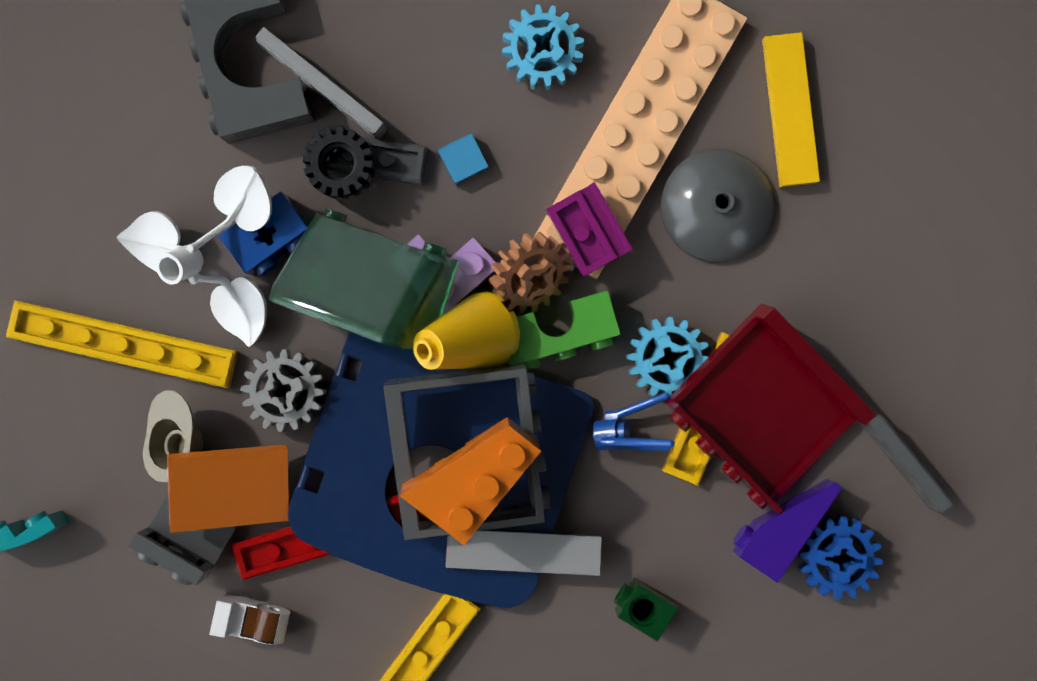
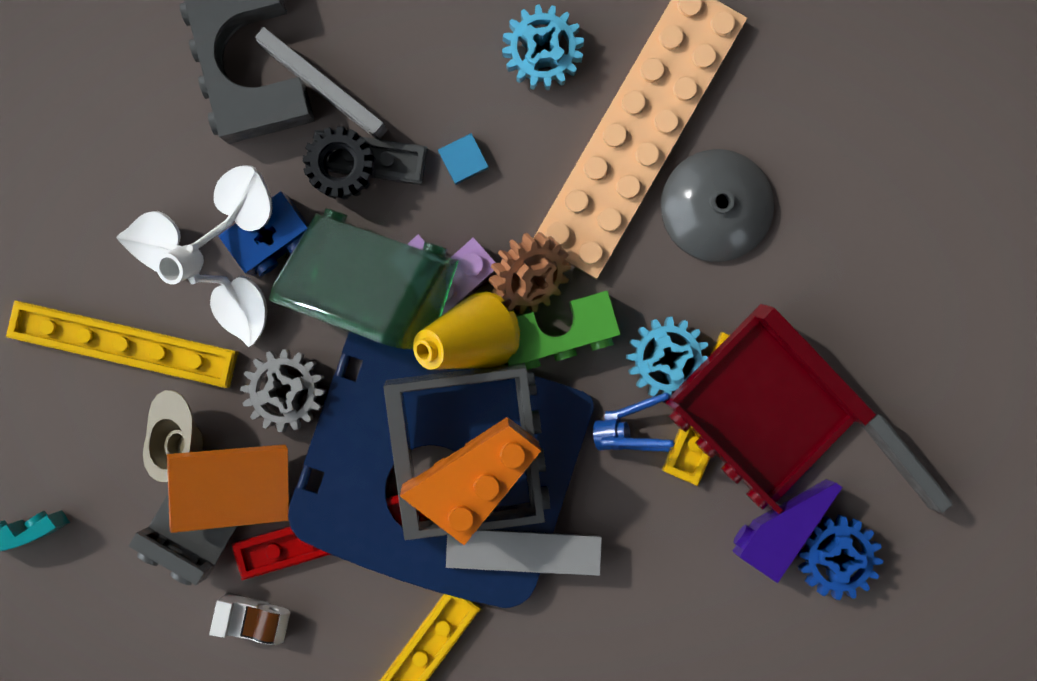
(588, 229): magenta plate -> none
(656, 619): dark green brick -> none
(790, 110): yellow tile -> none

